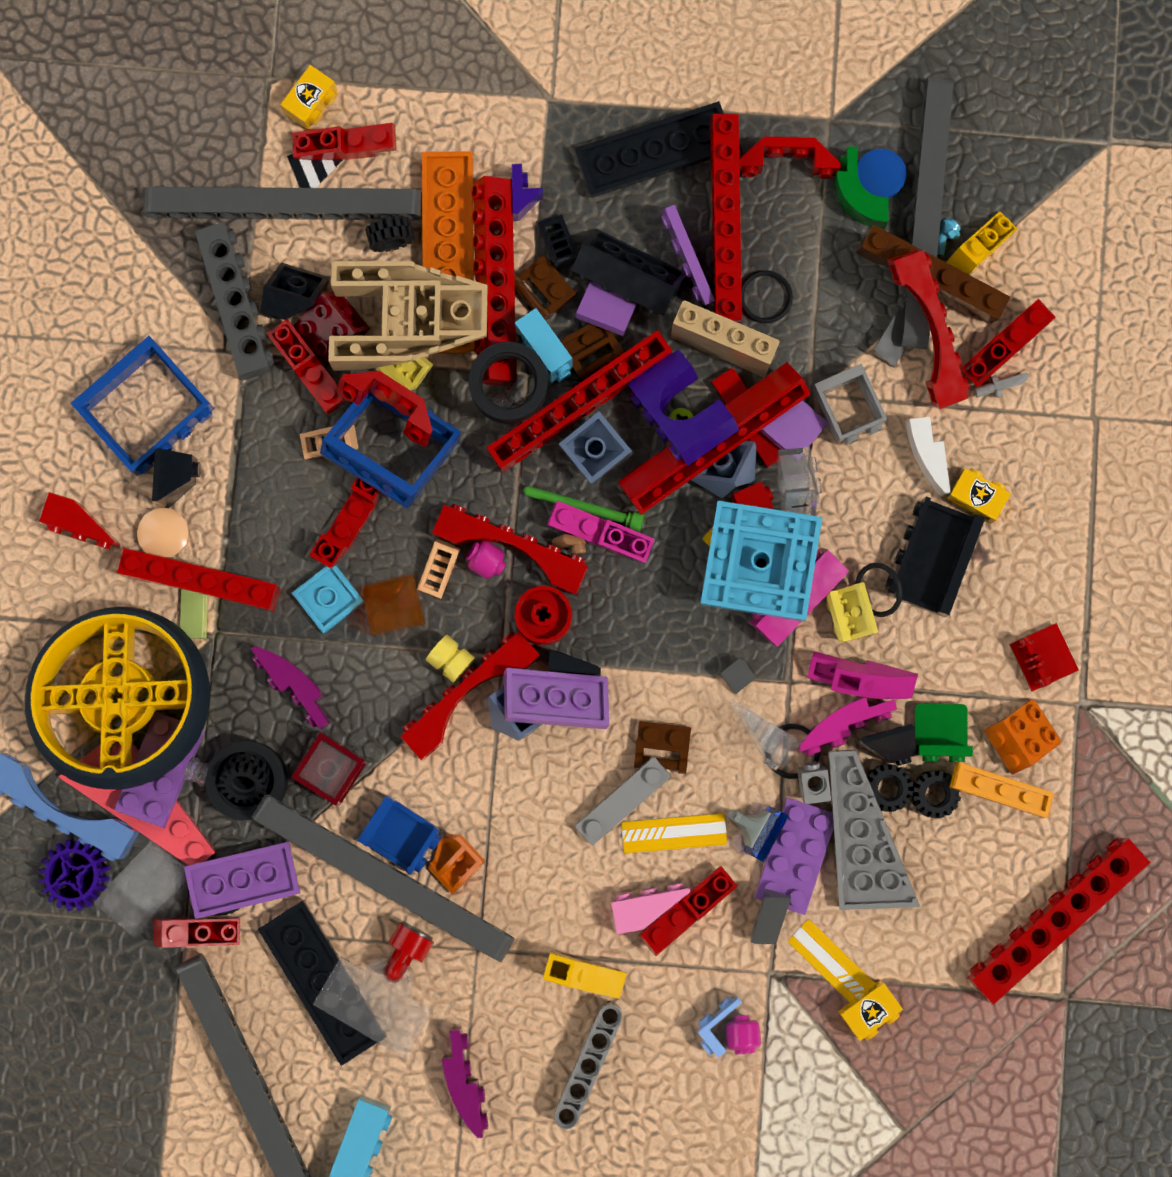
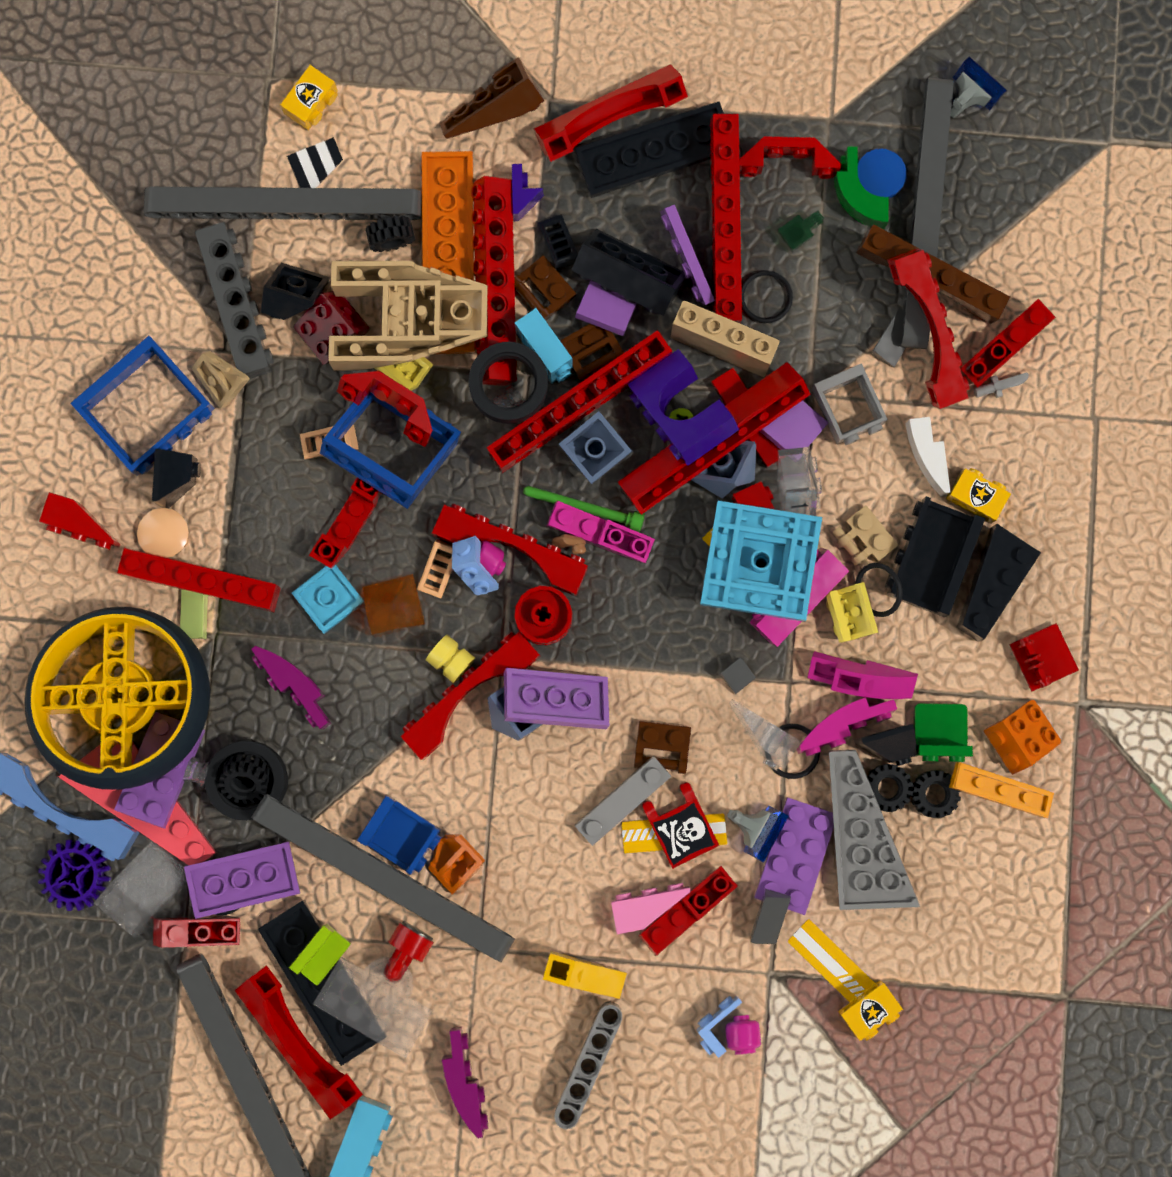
(219, 378): none -> tan wing
(307, 366): red slope -> none
(320, 954): none -> lime panel
(325, 1083): none -> red arch
(329, 769): piece -> none
(344, 144): red slope -> none
(468, 566): none -> light blue bracket
(507, 97): none -> reddish brown wedge
(565, 663): black slope -> none
(651, 91): none -> red arch
(683, 830): none -> flag
(798, 232): none -> clear green plate
(818, 793): light grey brick -> none
(870, 533): none -> tan plate
(948, 229): medium azure plate -> none
(975, 87): none -> piece
(982, 244): yellow slope -> none
(998, 576): none -> black wedge
(1131, 864): red brick -> none

